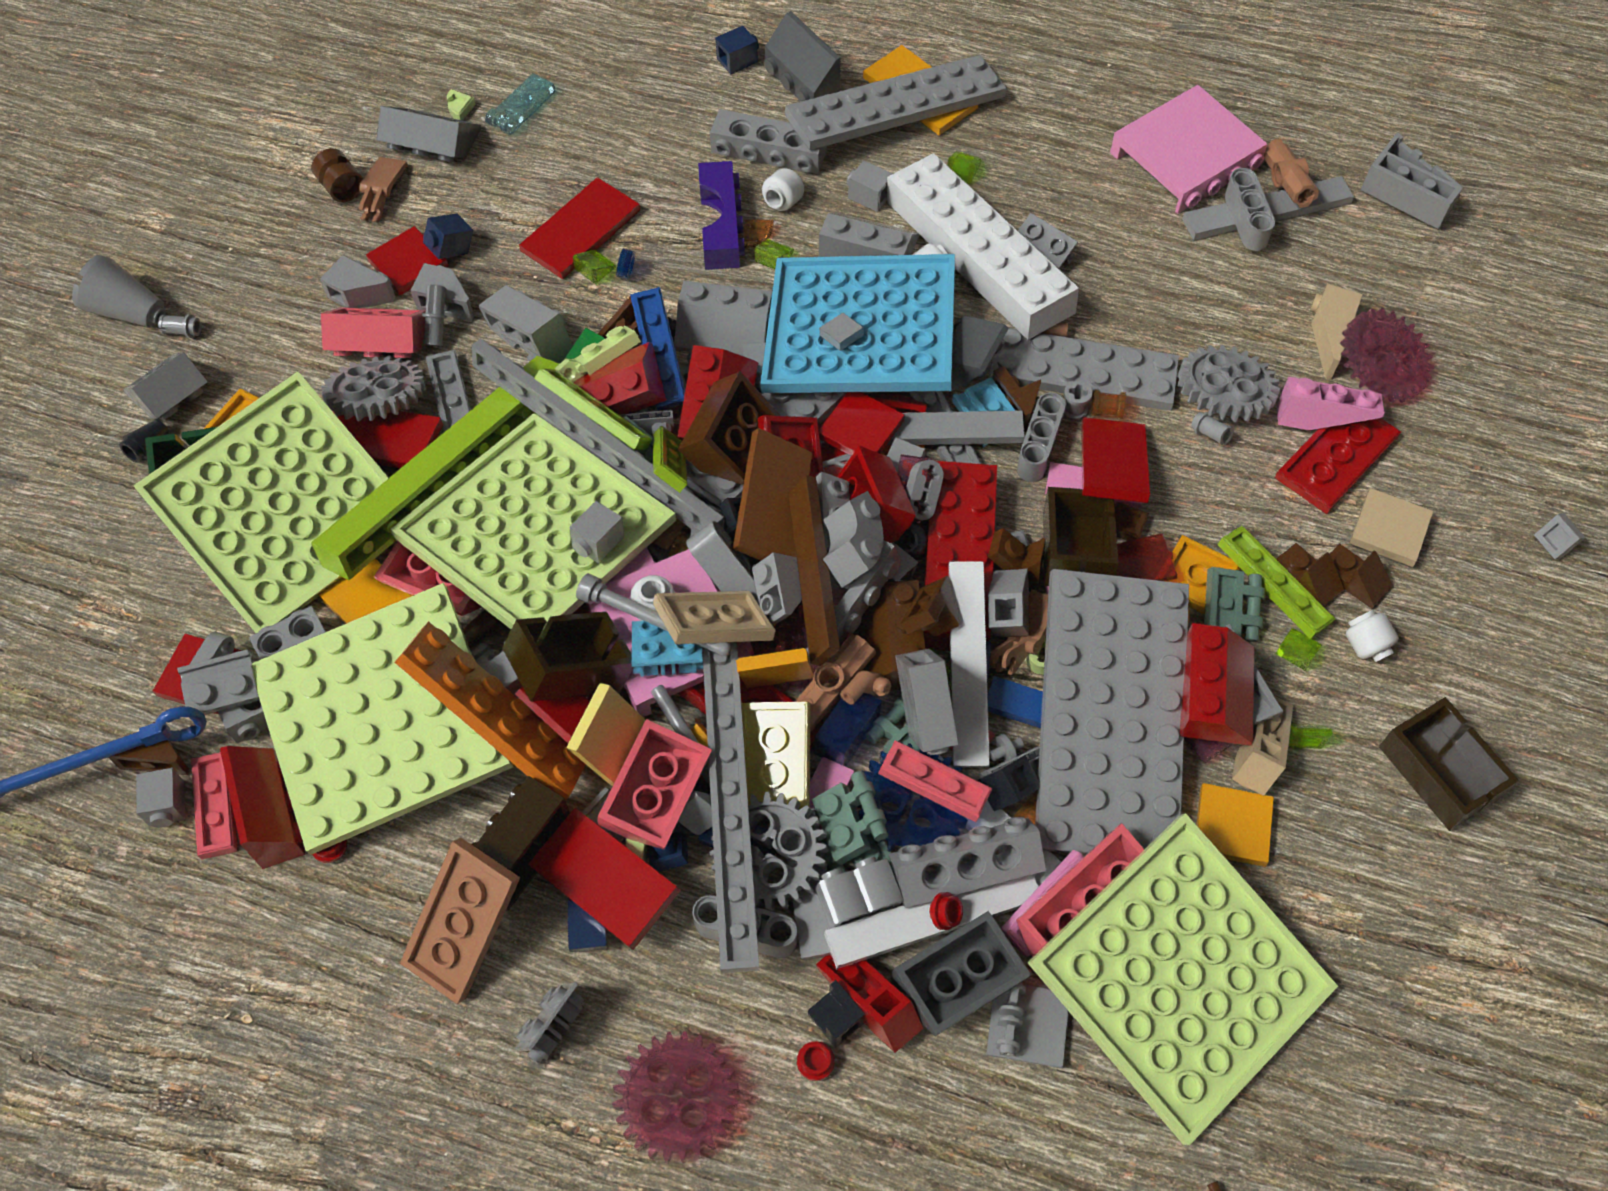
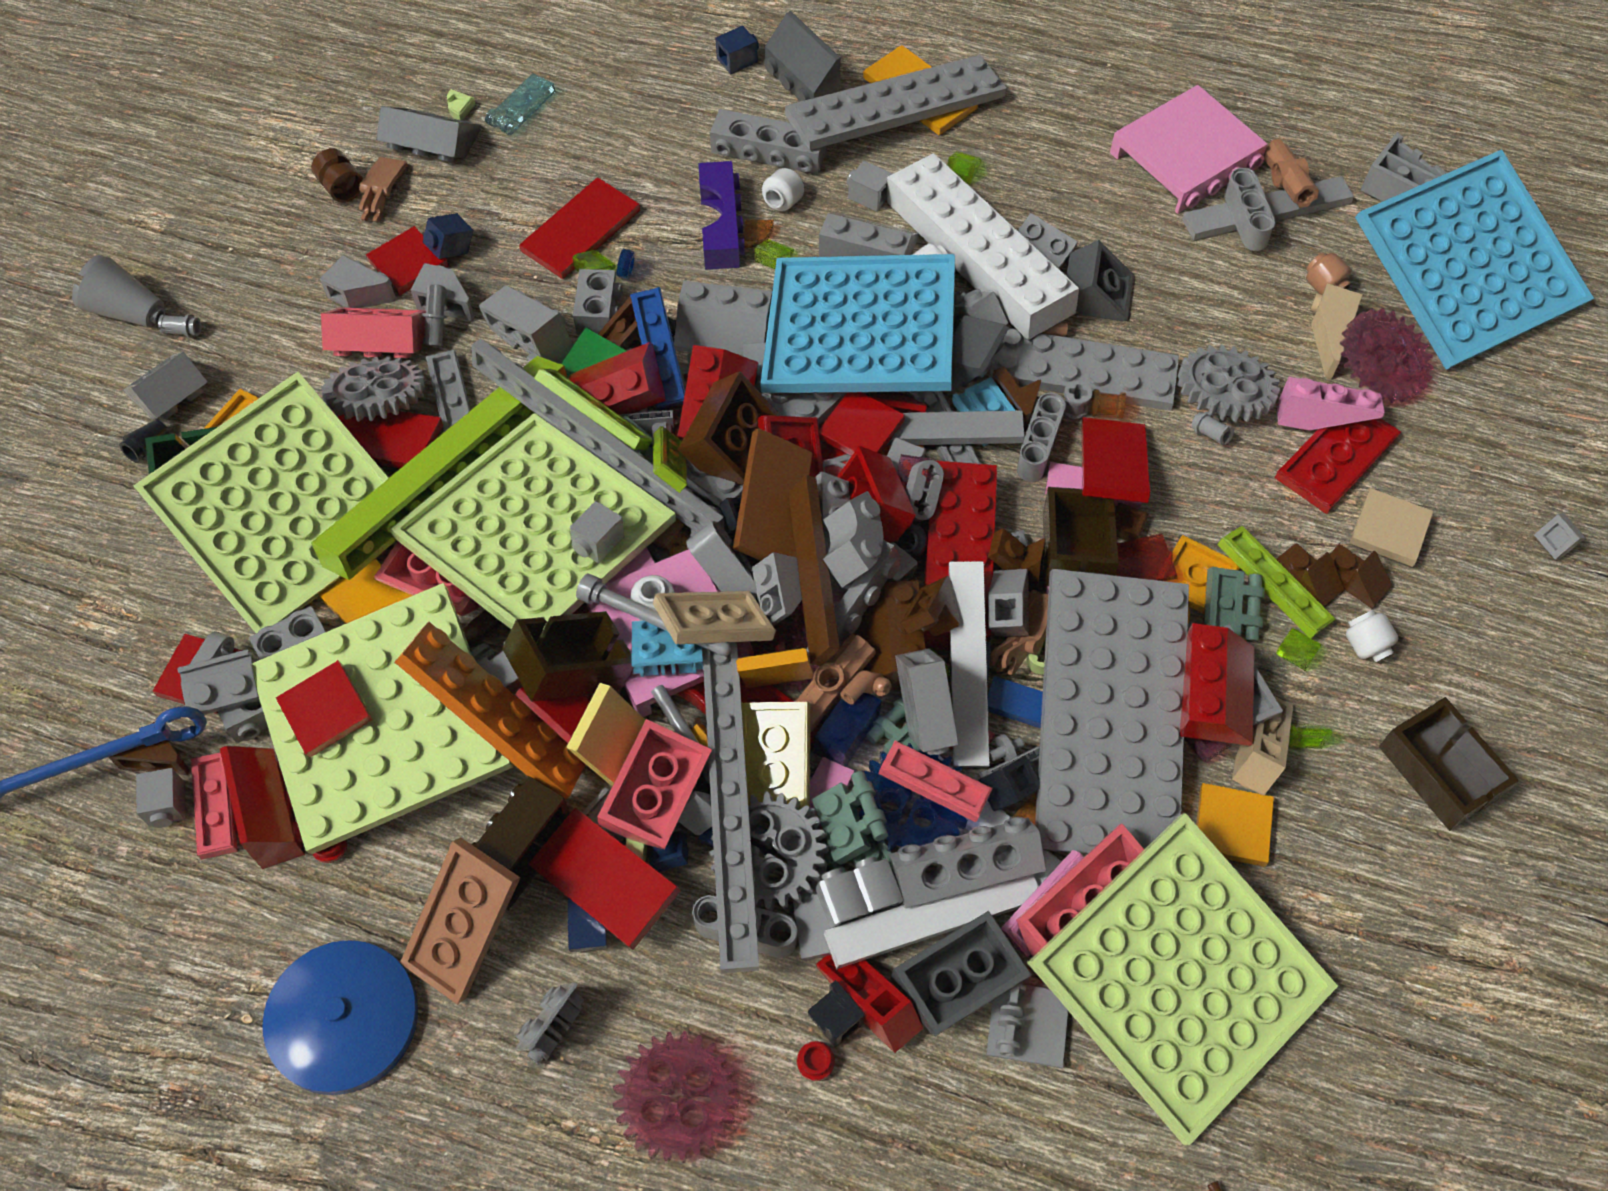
(323, 708): none -> red tile
(340, 1017): none -> blue dish
(595, 299): none -> light grey brick
(598, 355): yellowish green hinge -> none
(841, 331): light grey tile -> none
(946, 911): red plate -> none
(978, 305): none -> light grey slope
(1101, 281): none -> dark grey slope
(1328, 269): none -> nougat head
(1473, 258): none -> medium azure plate

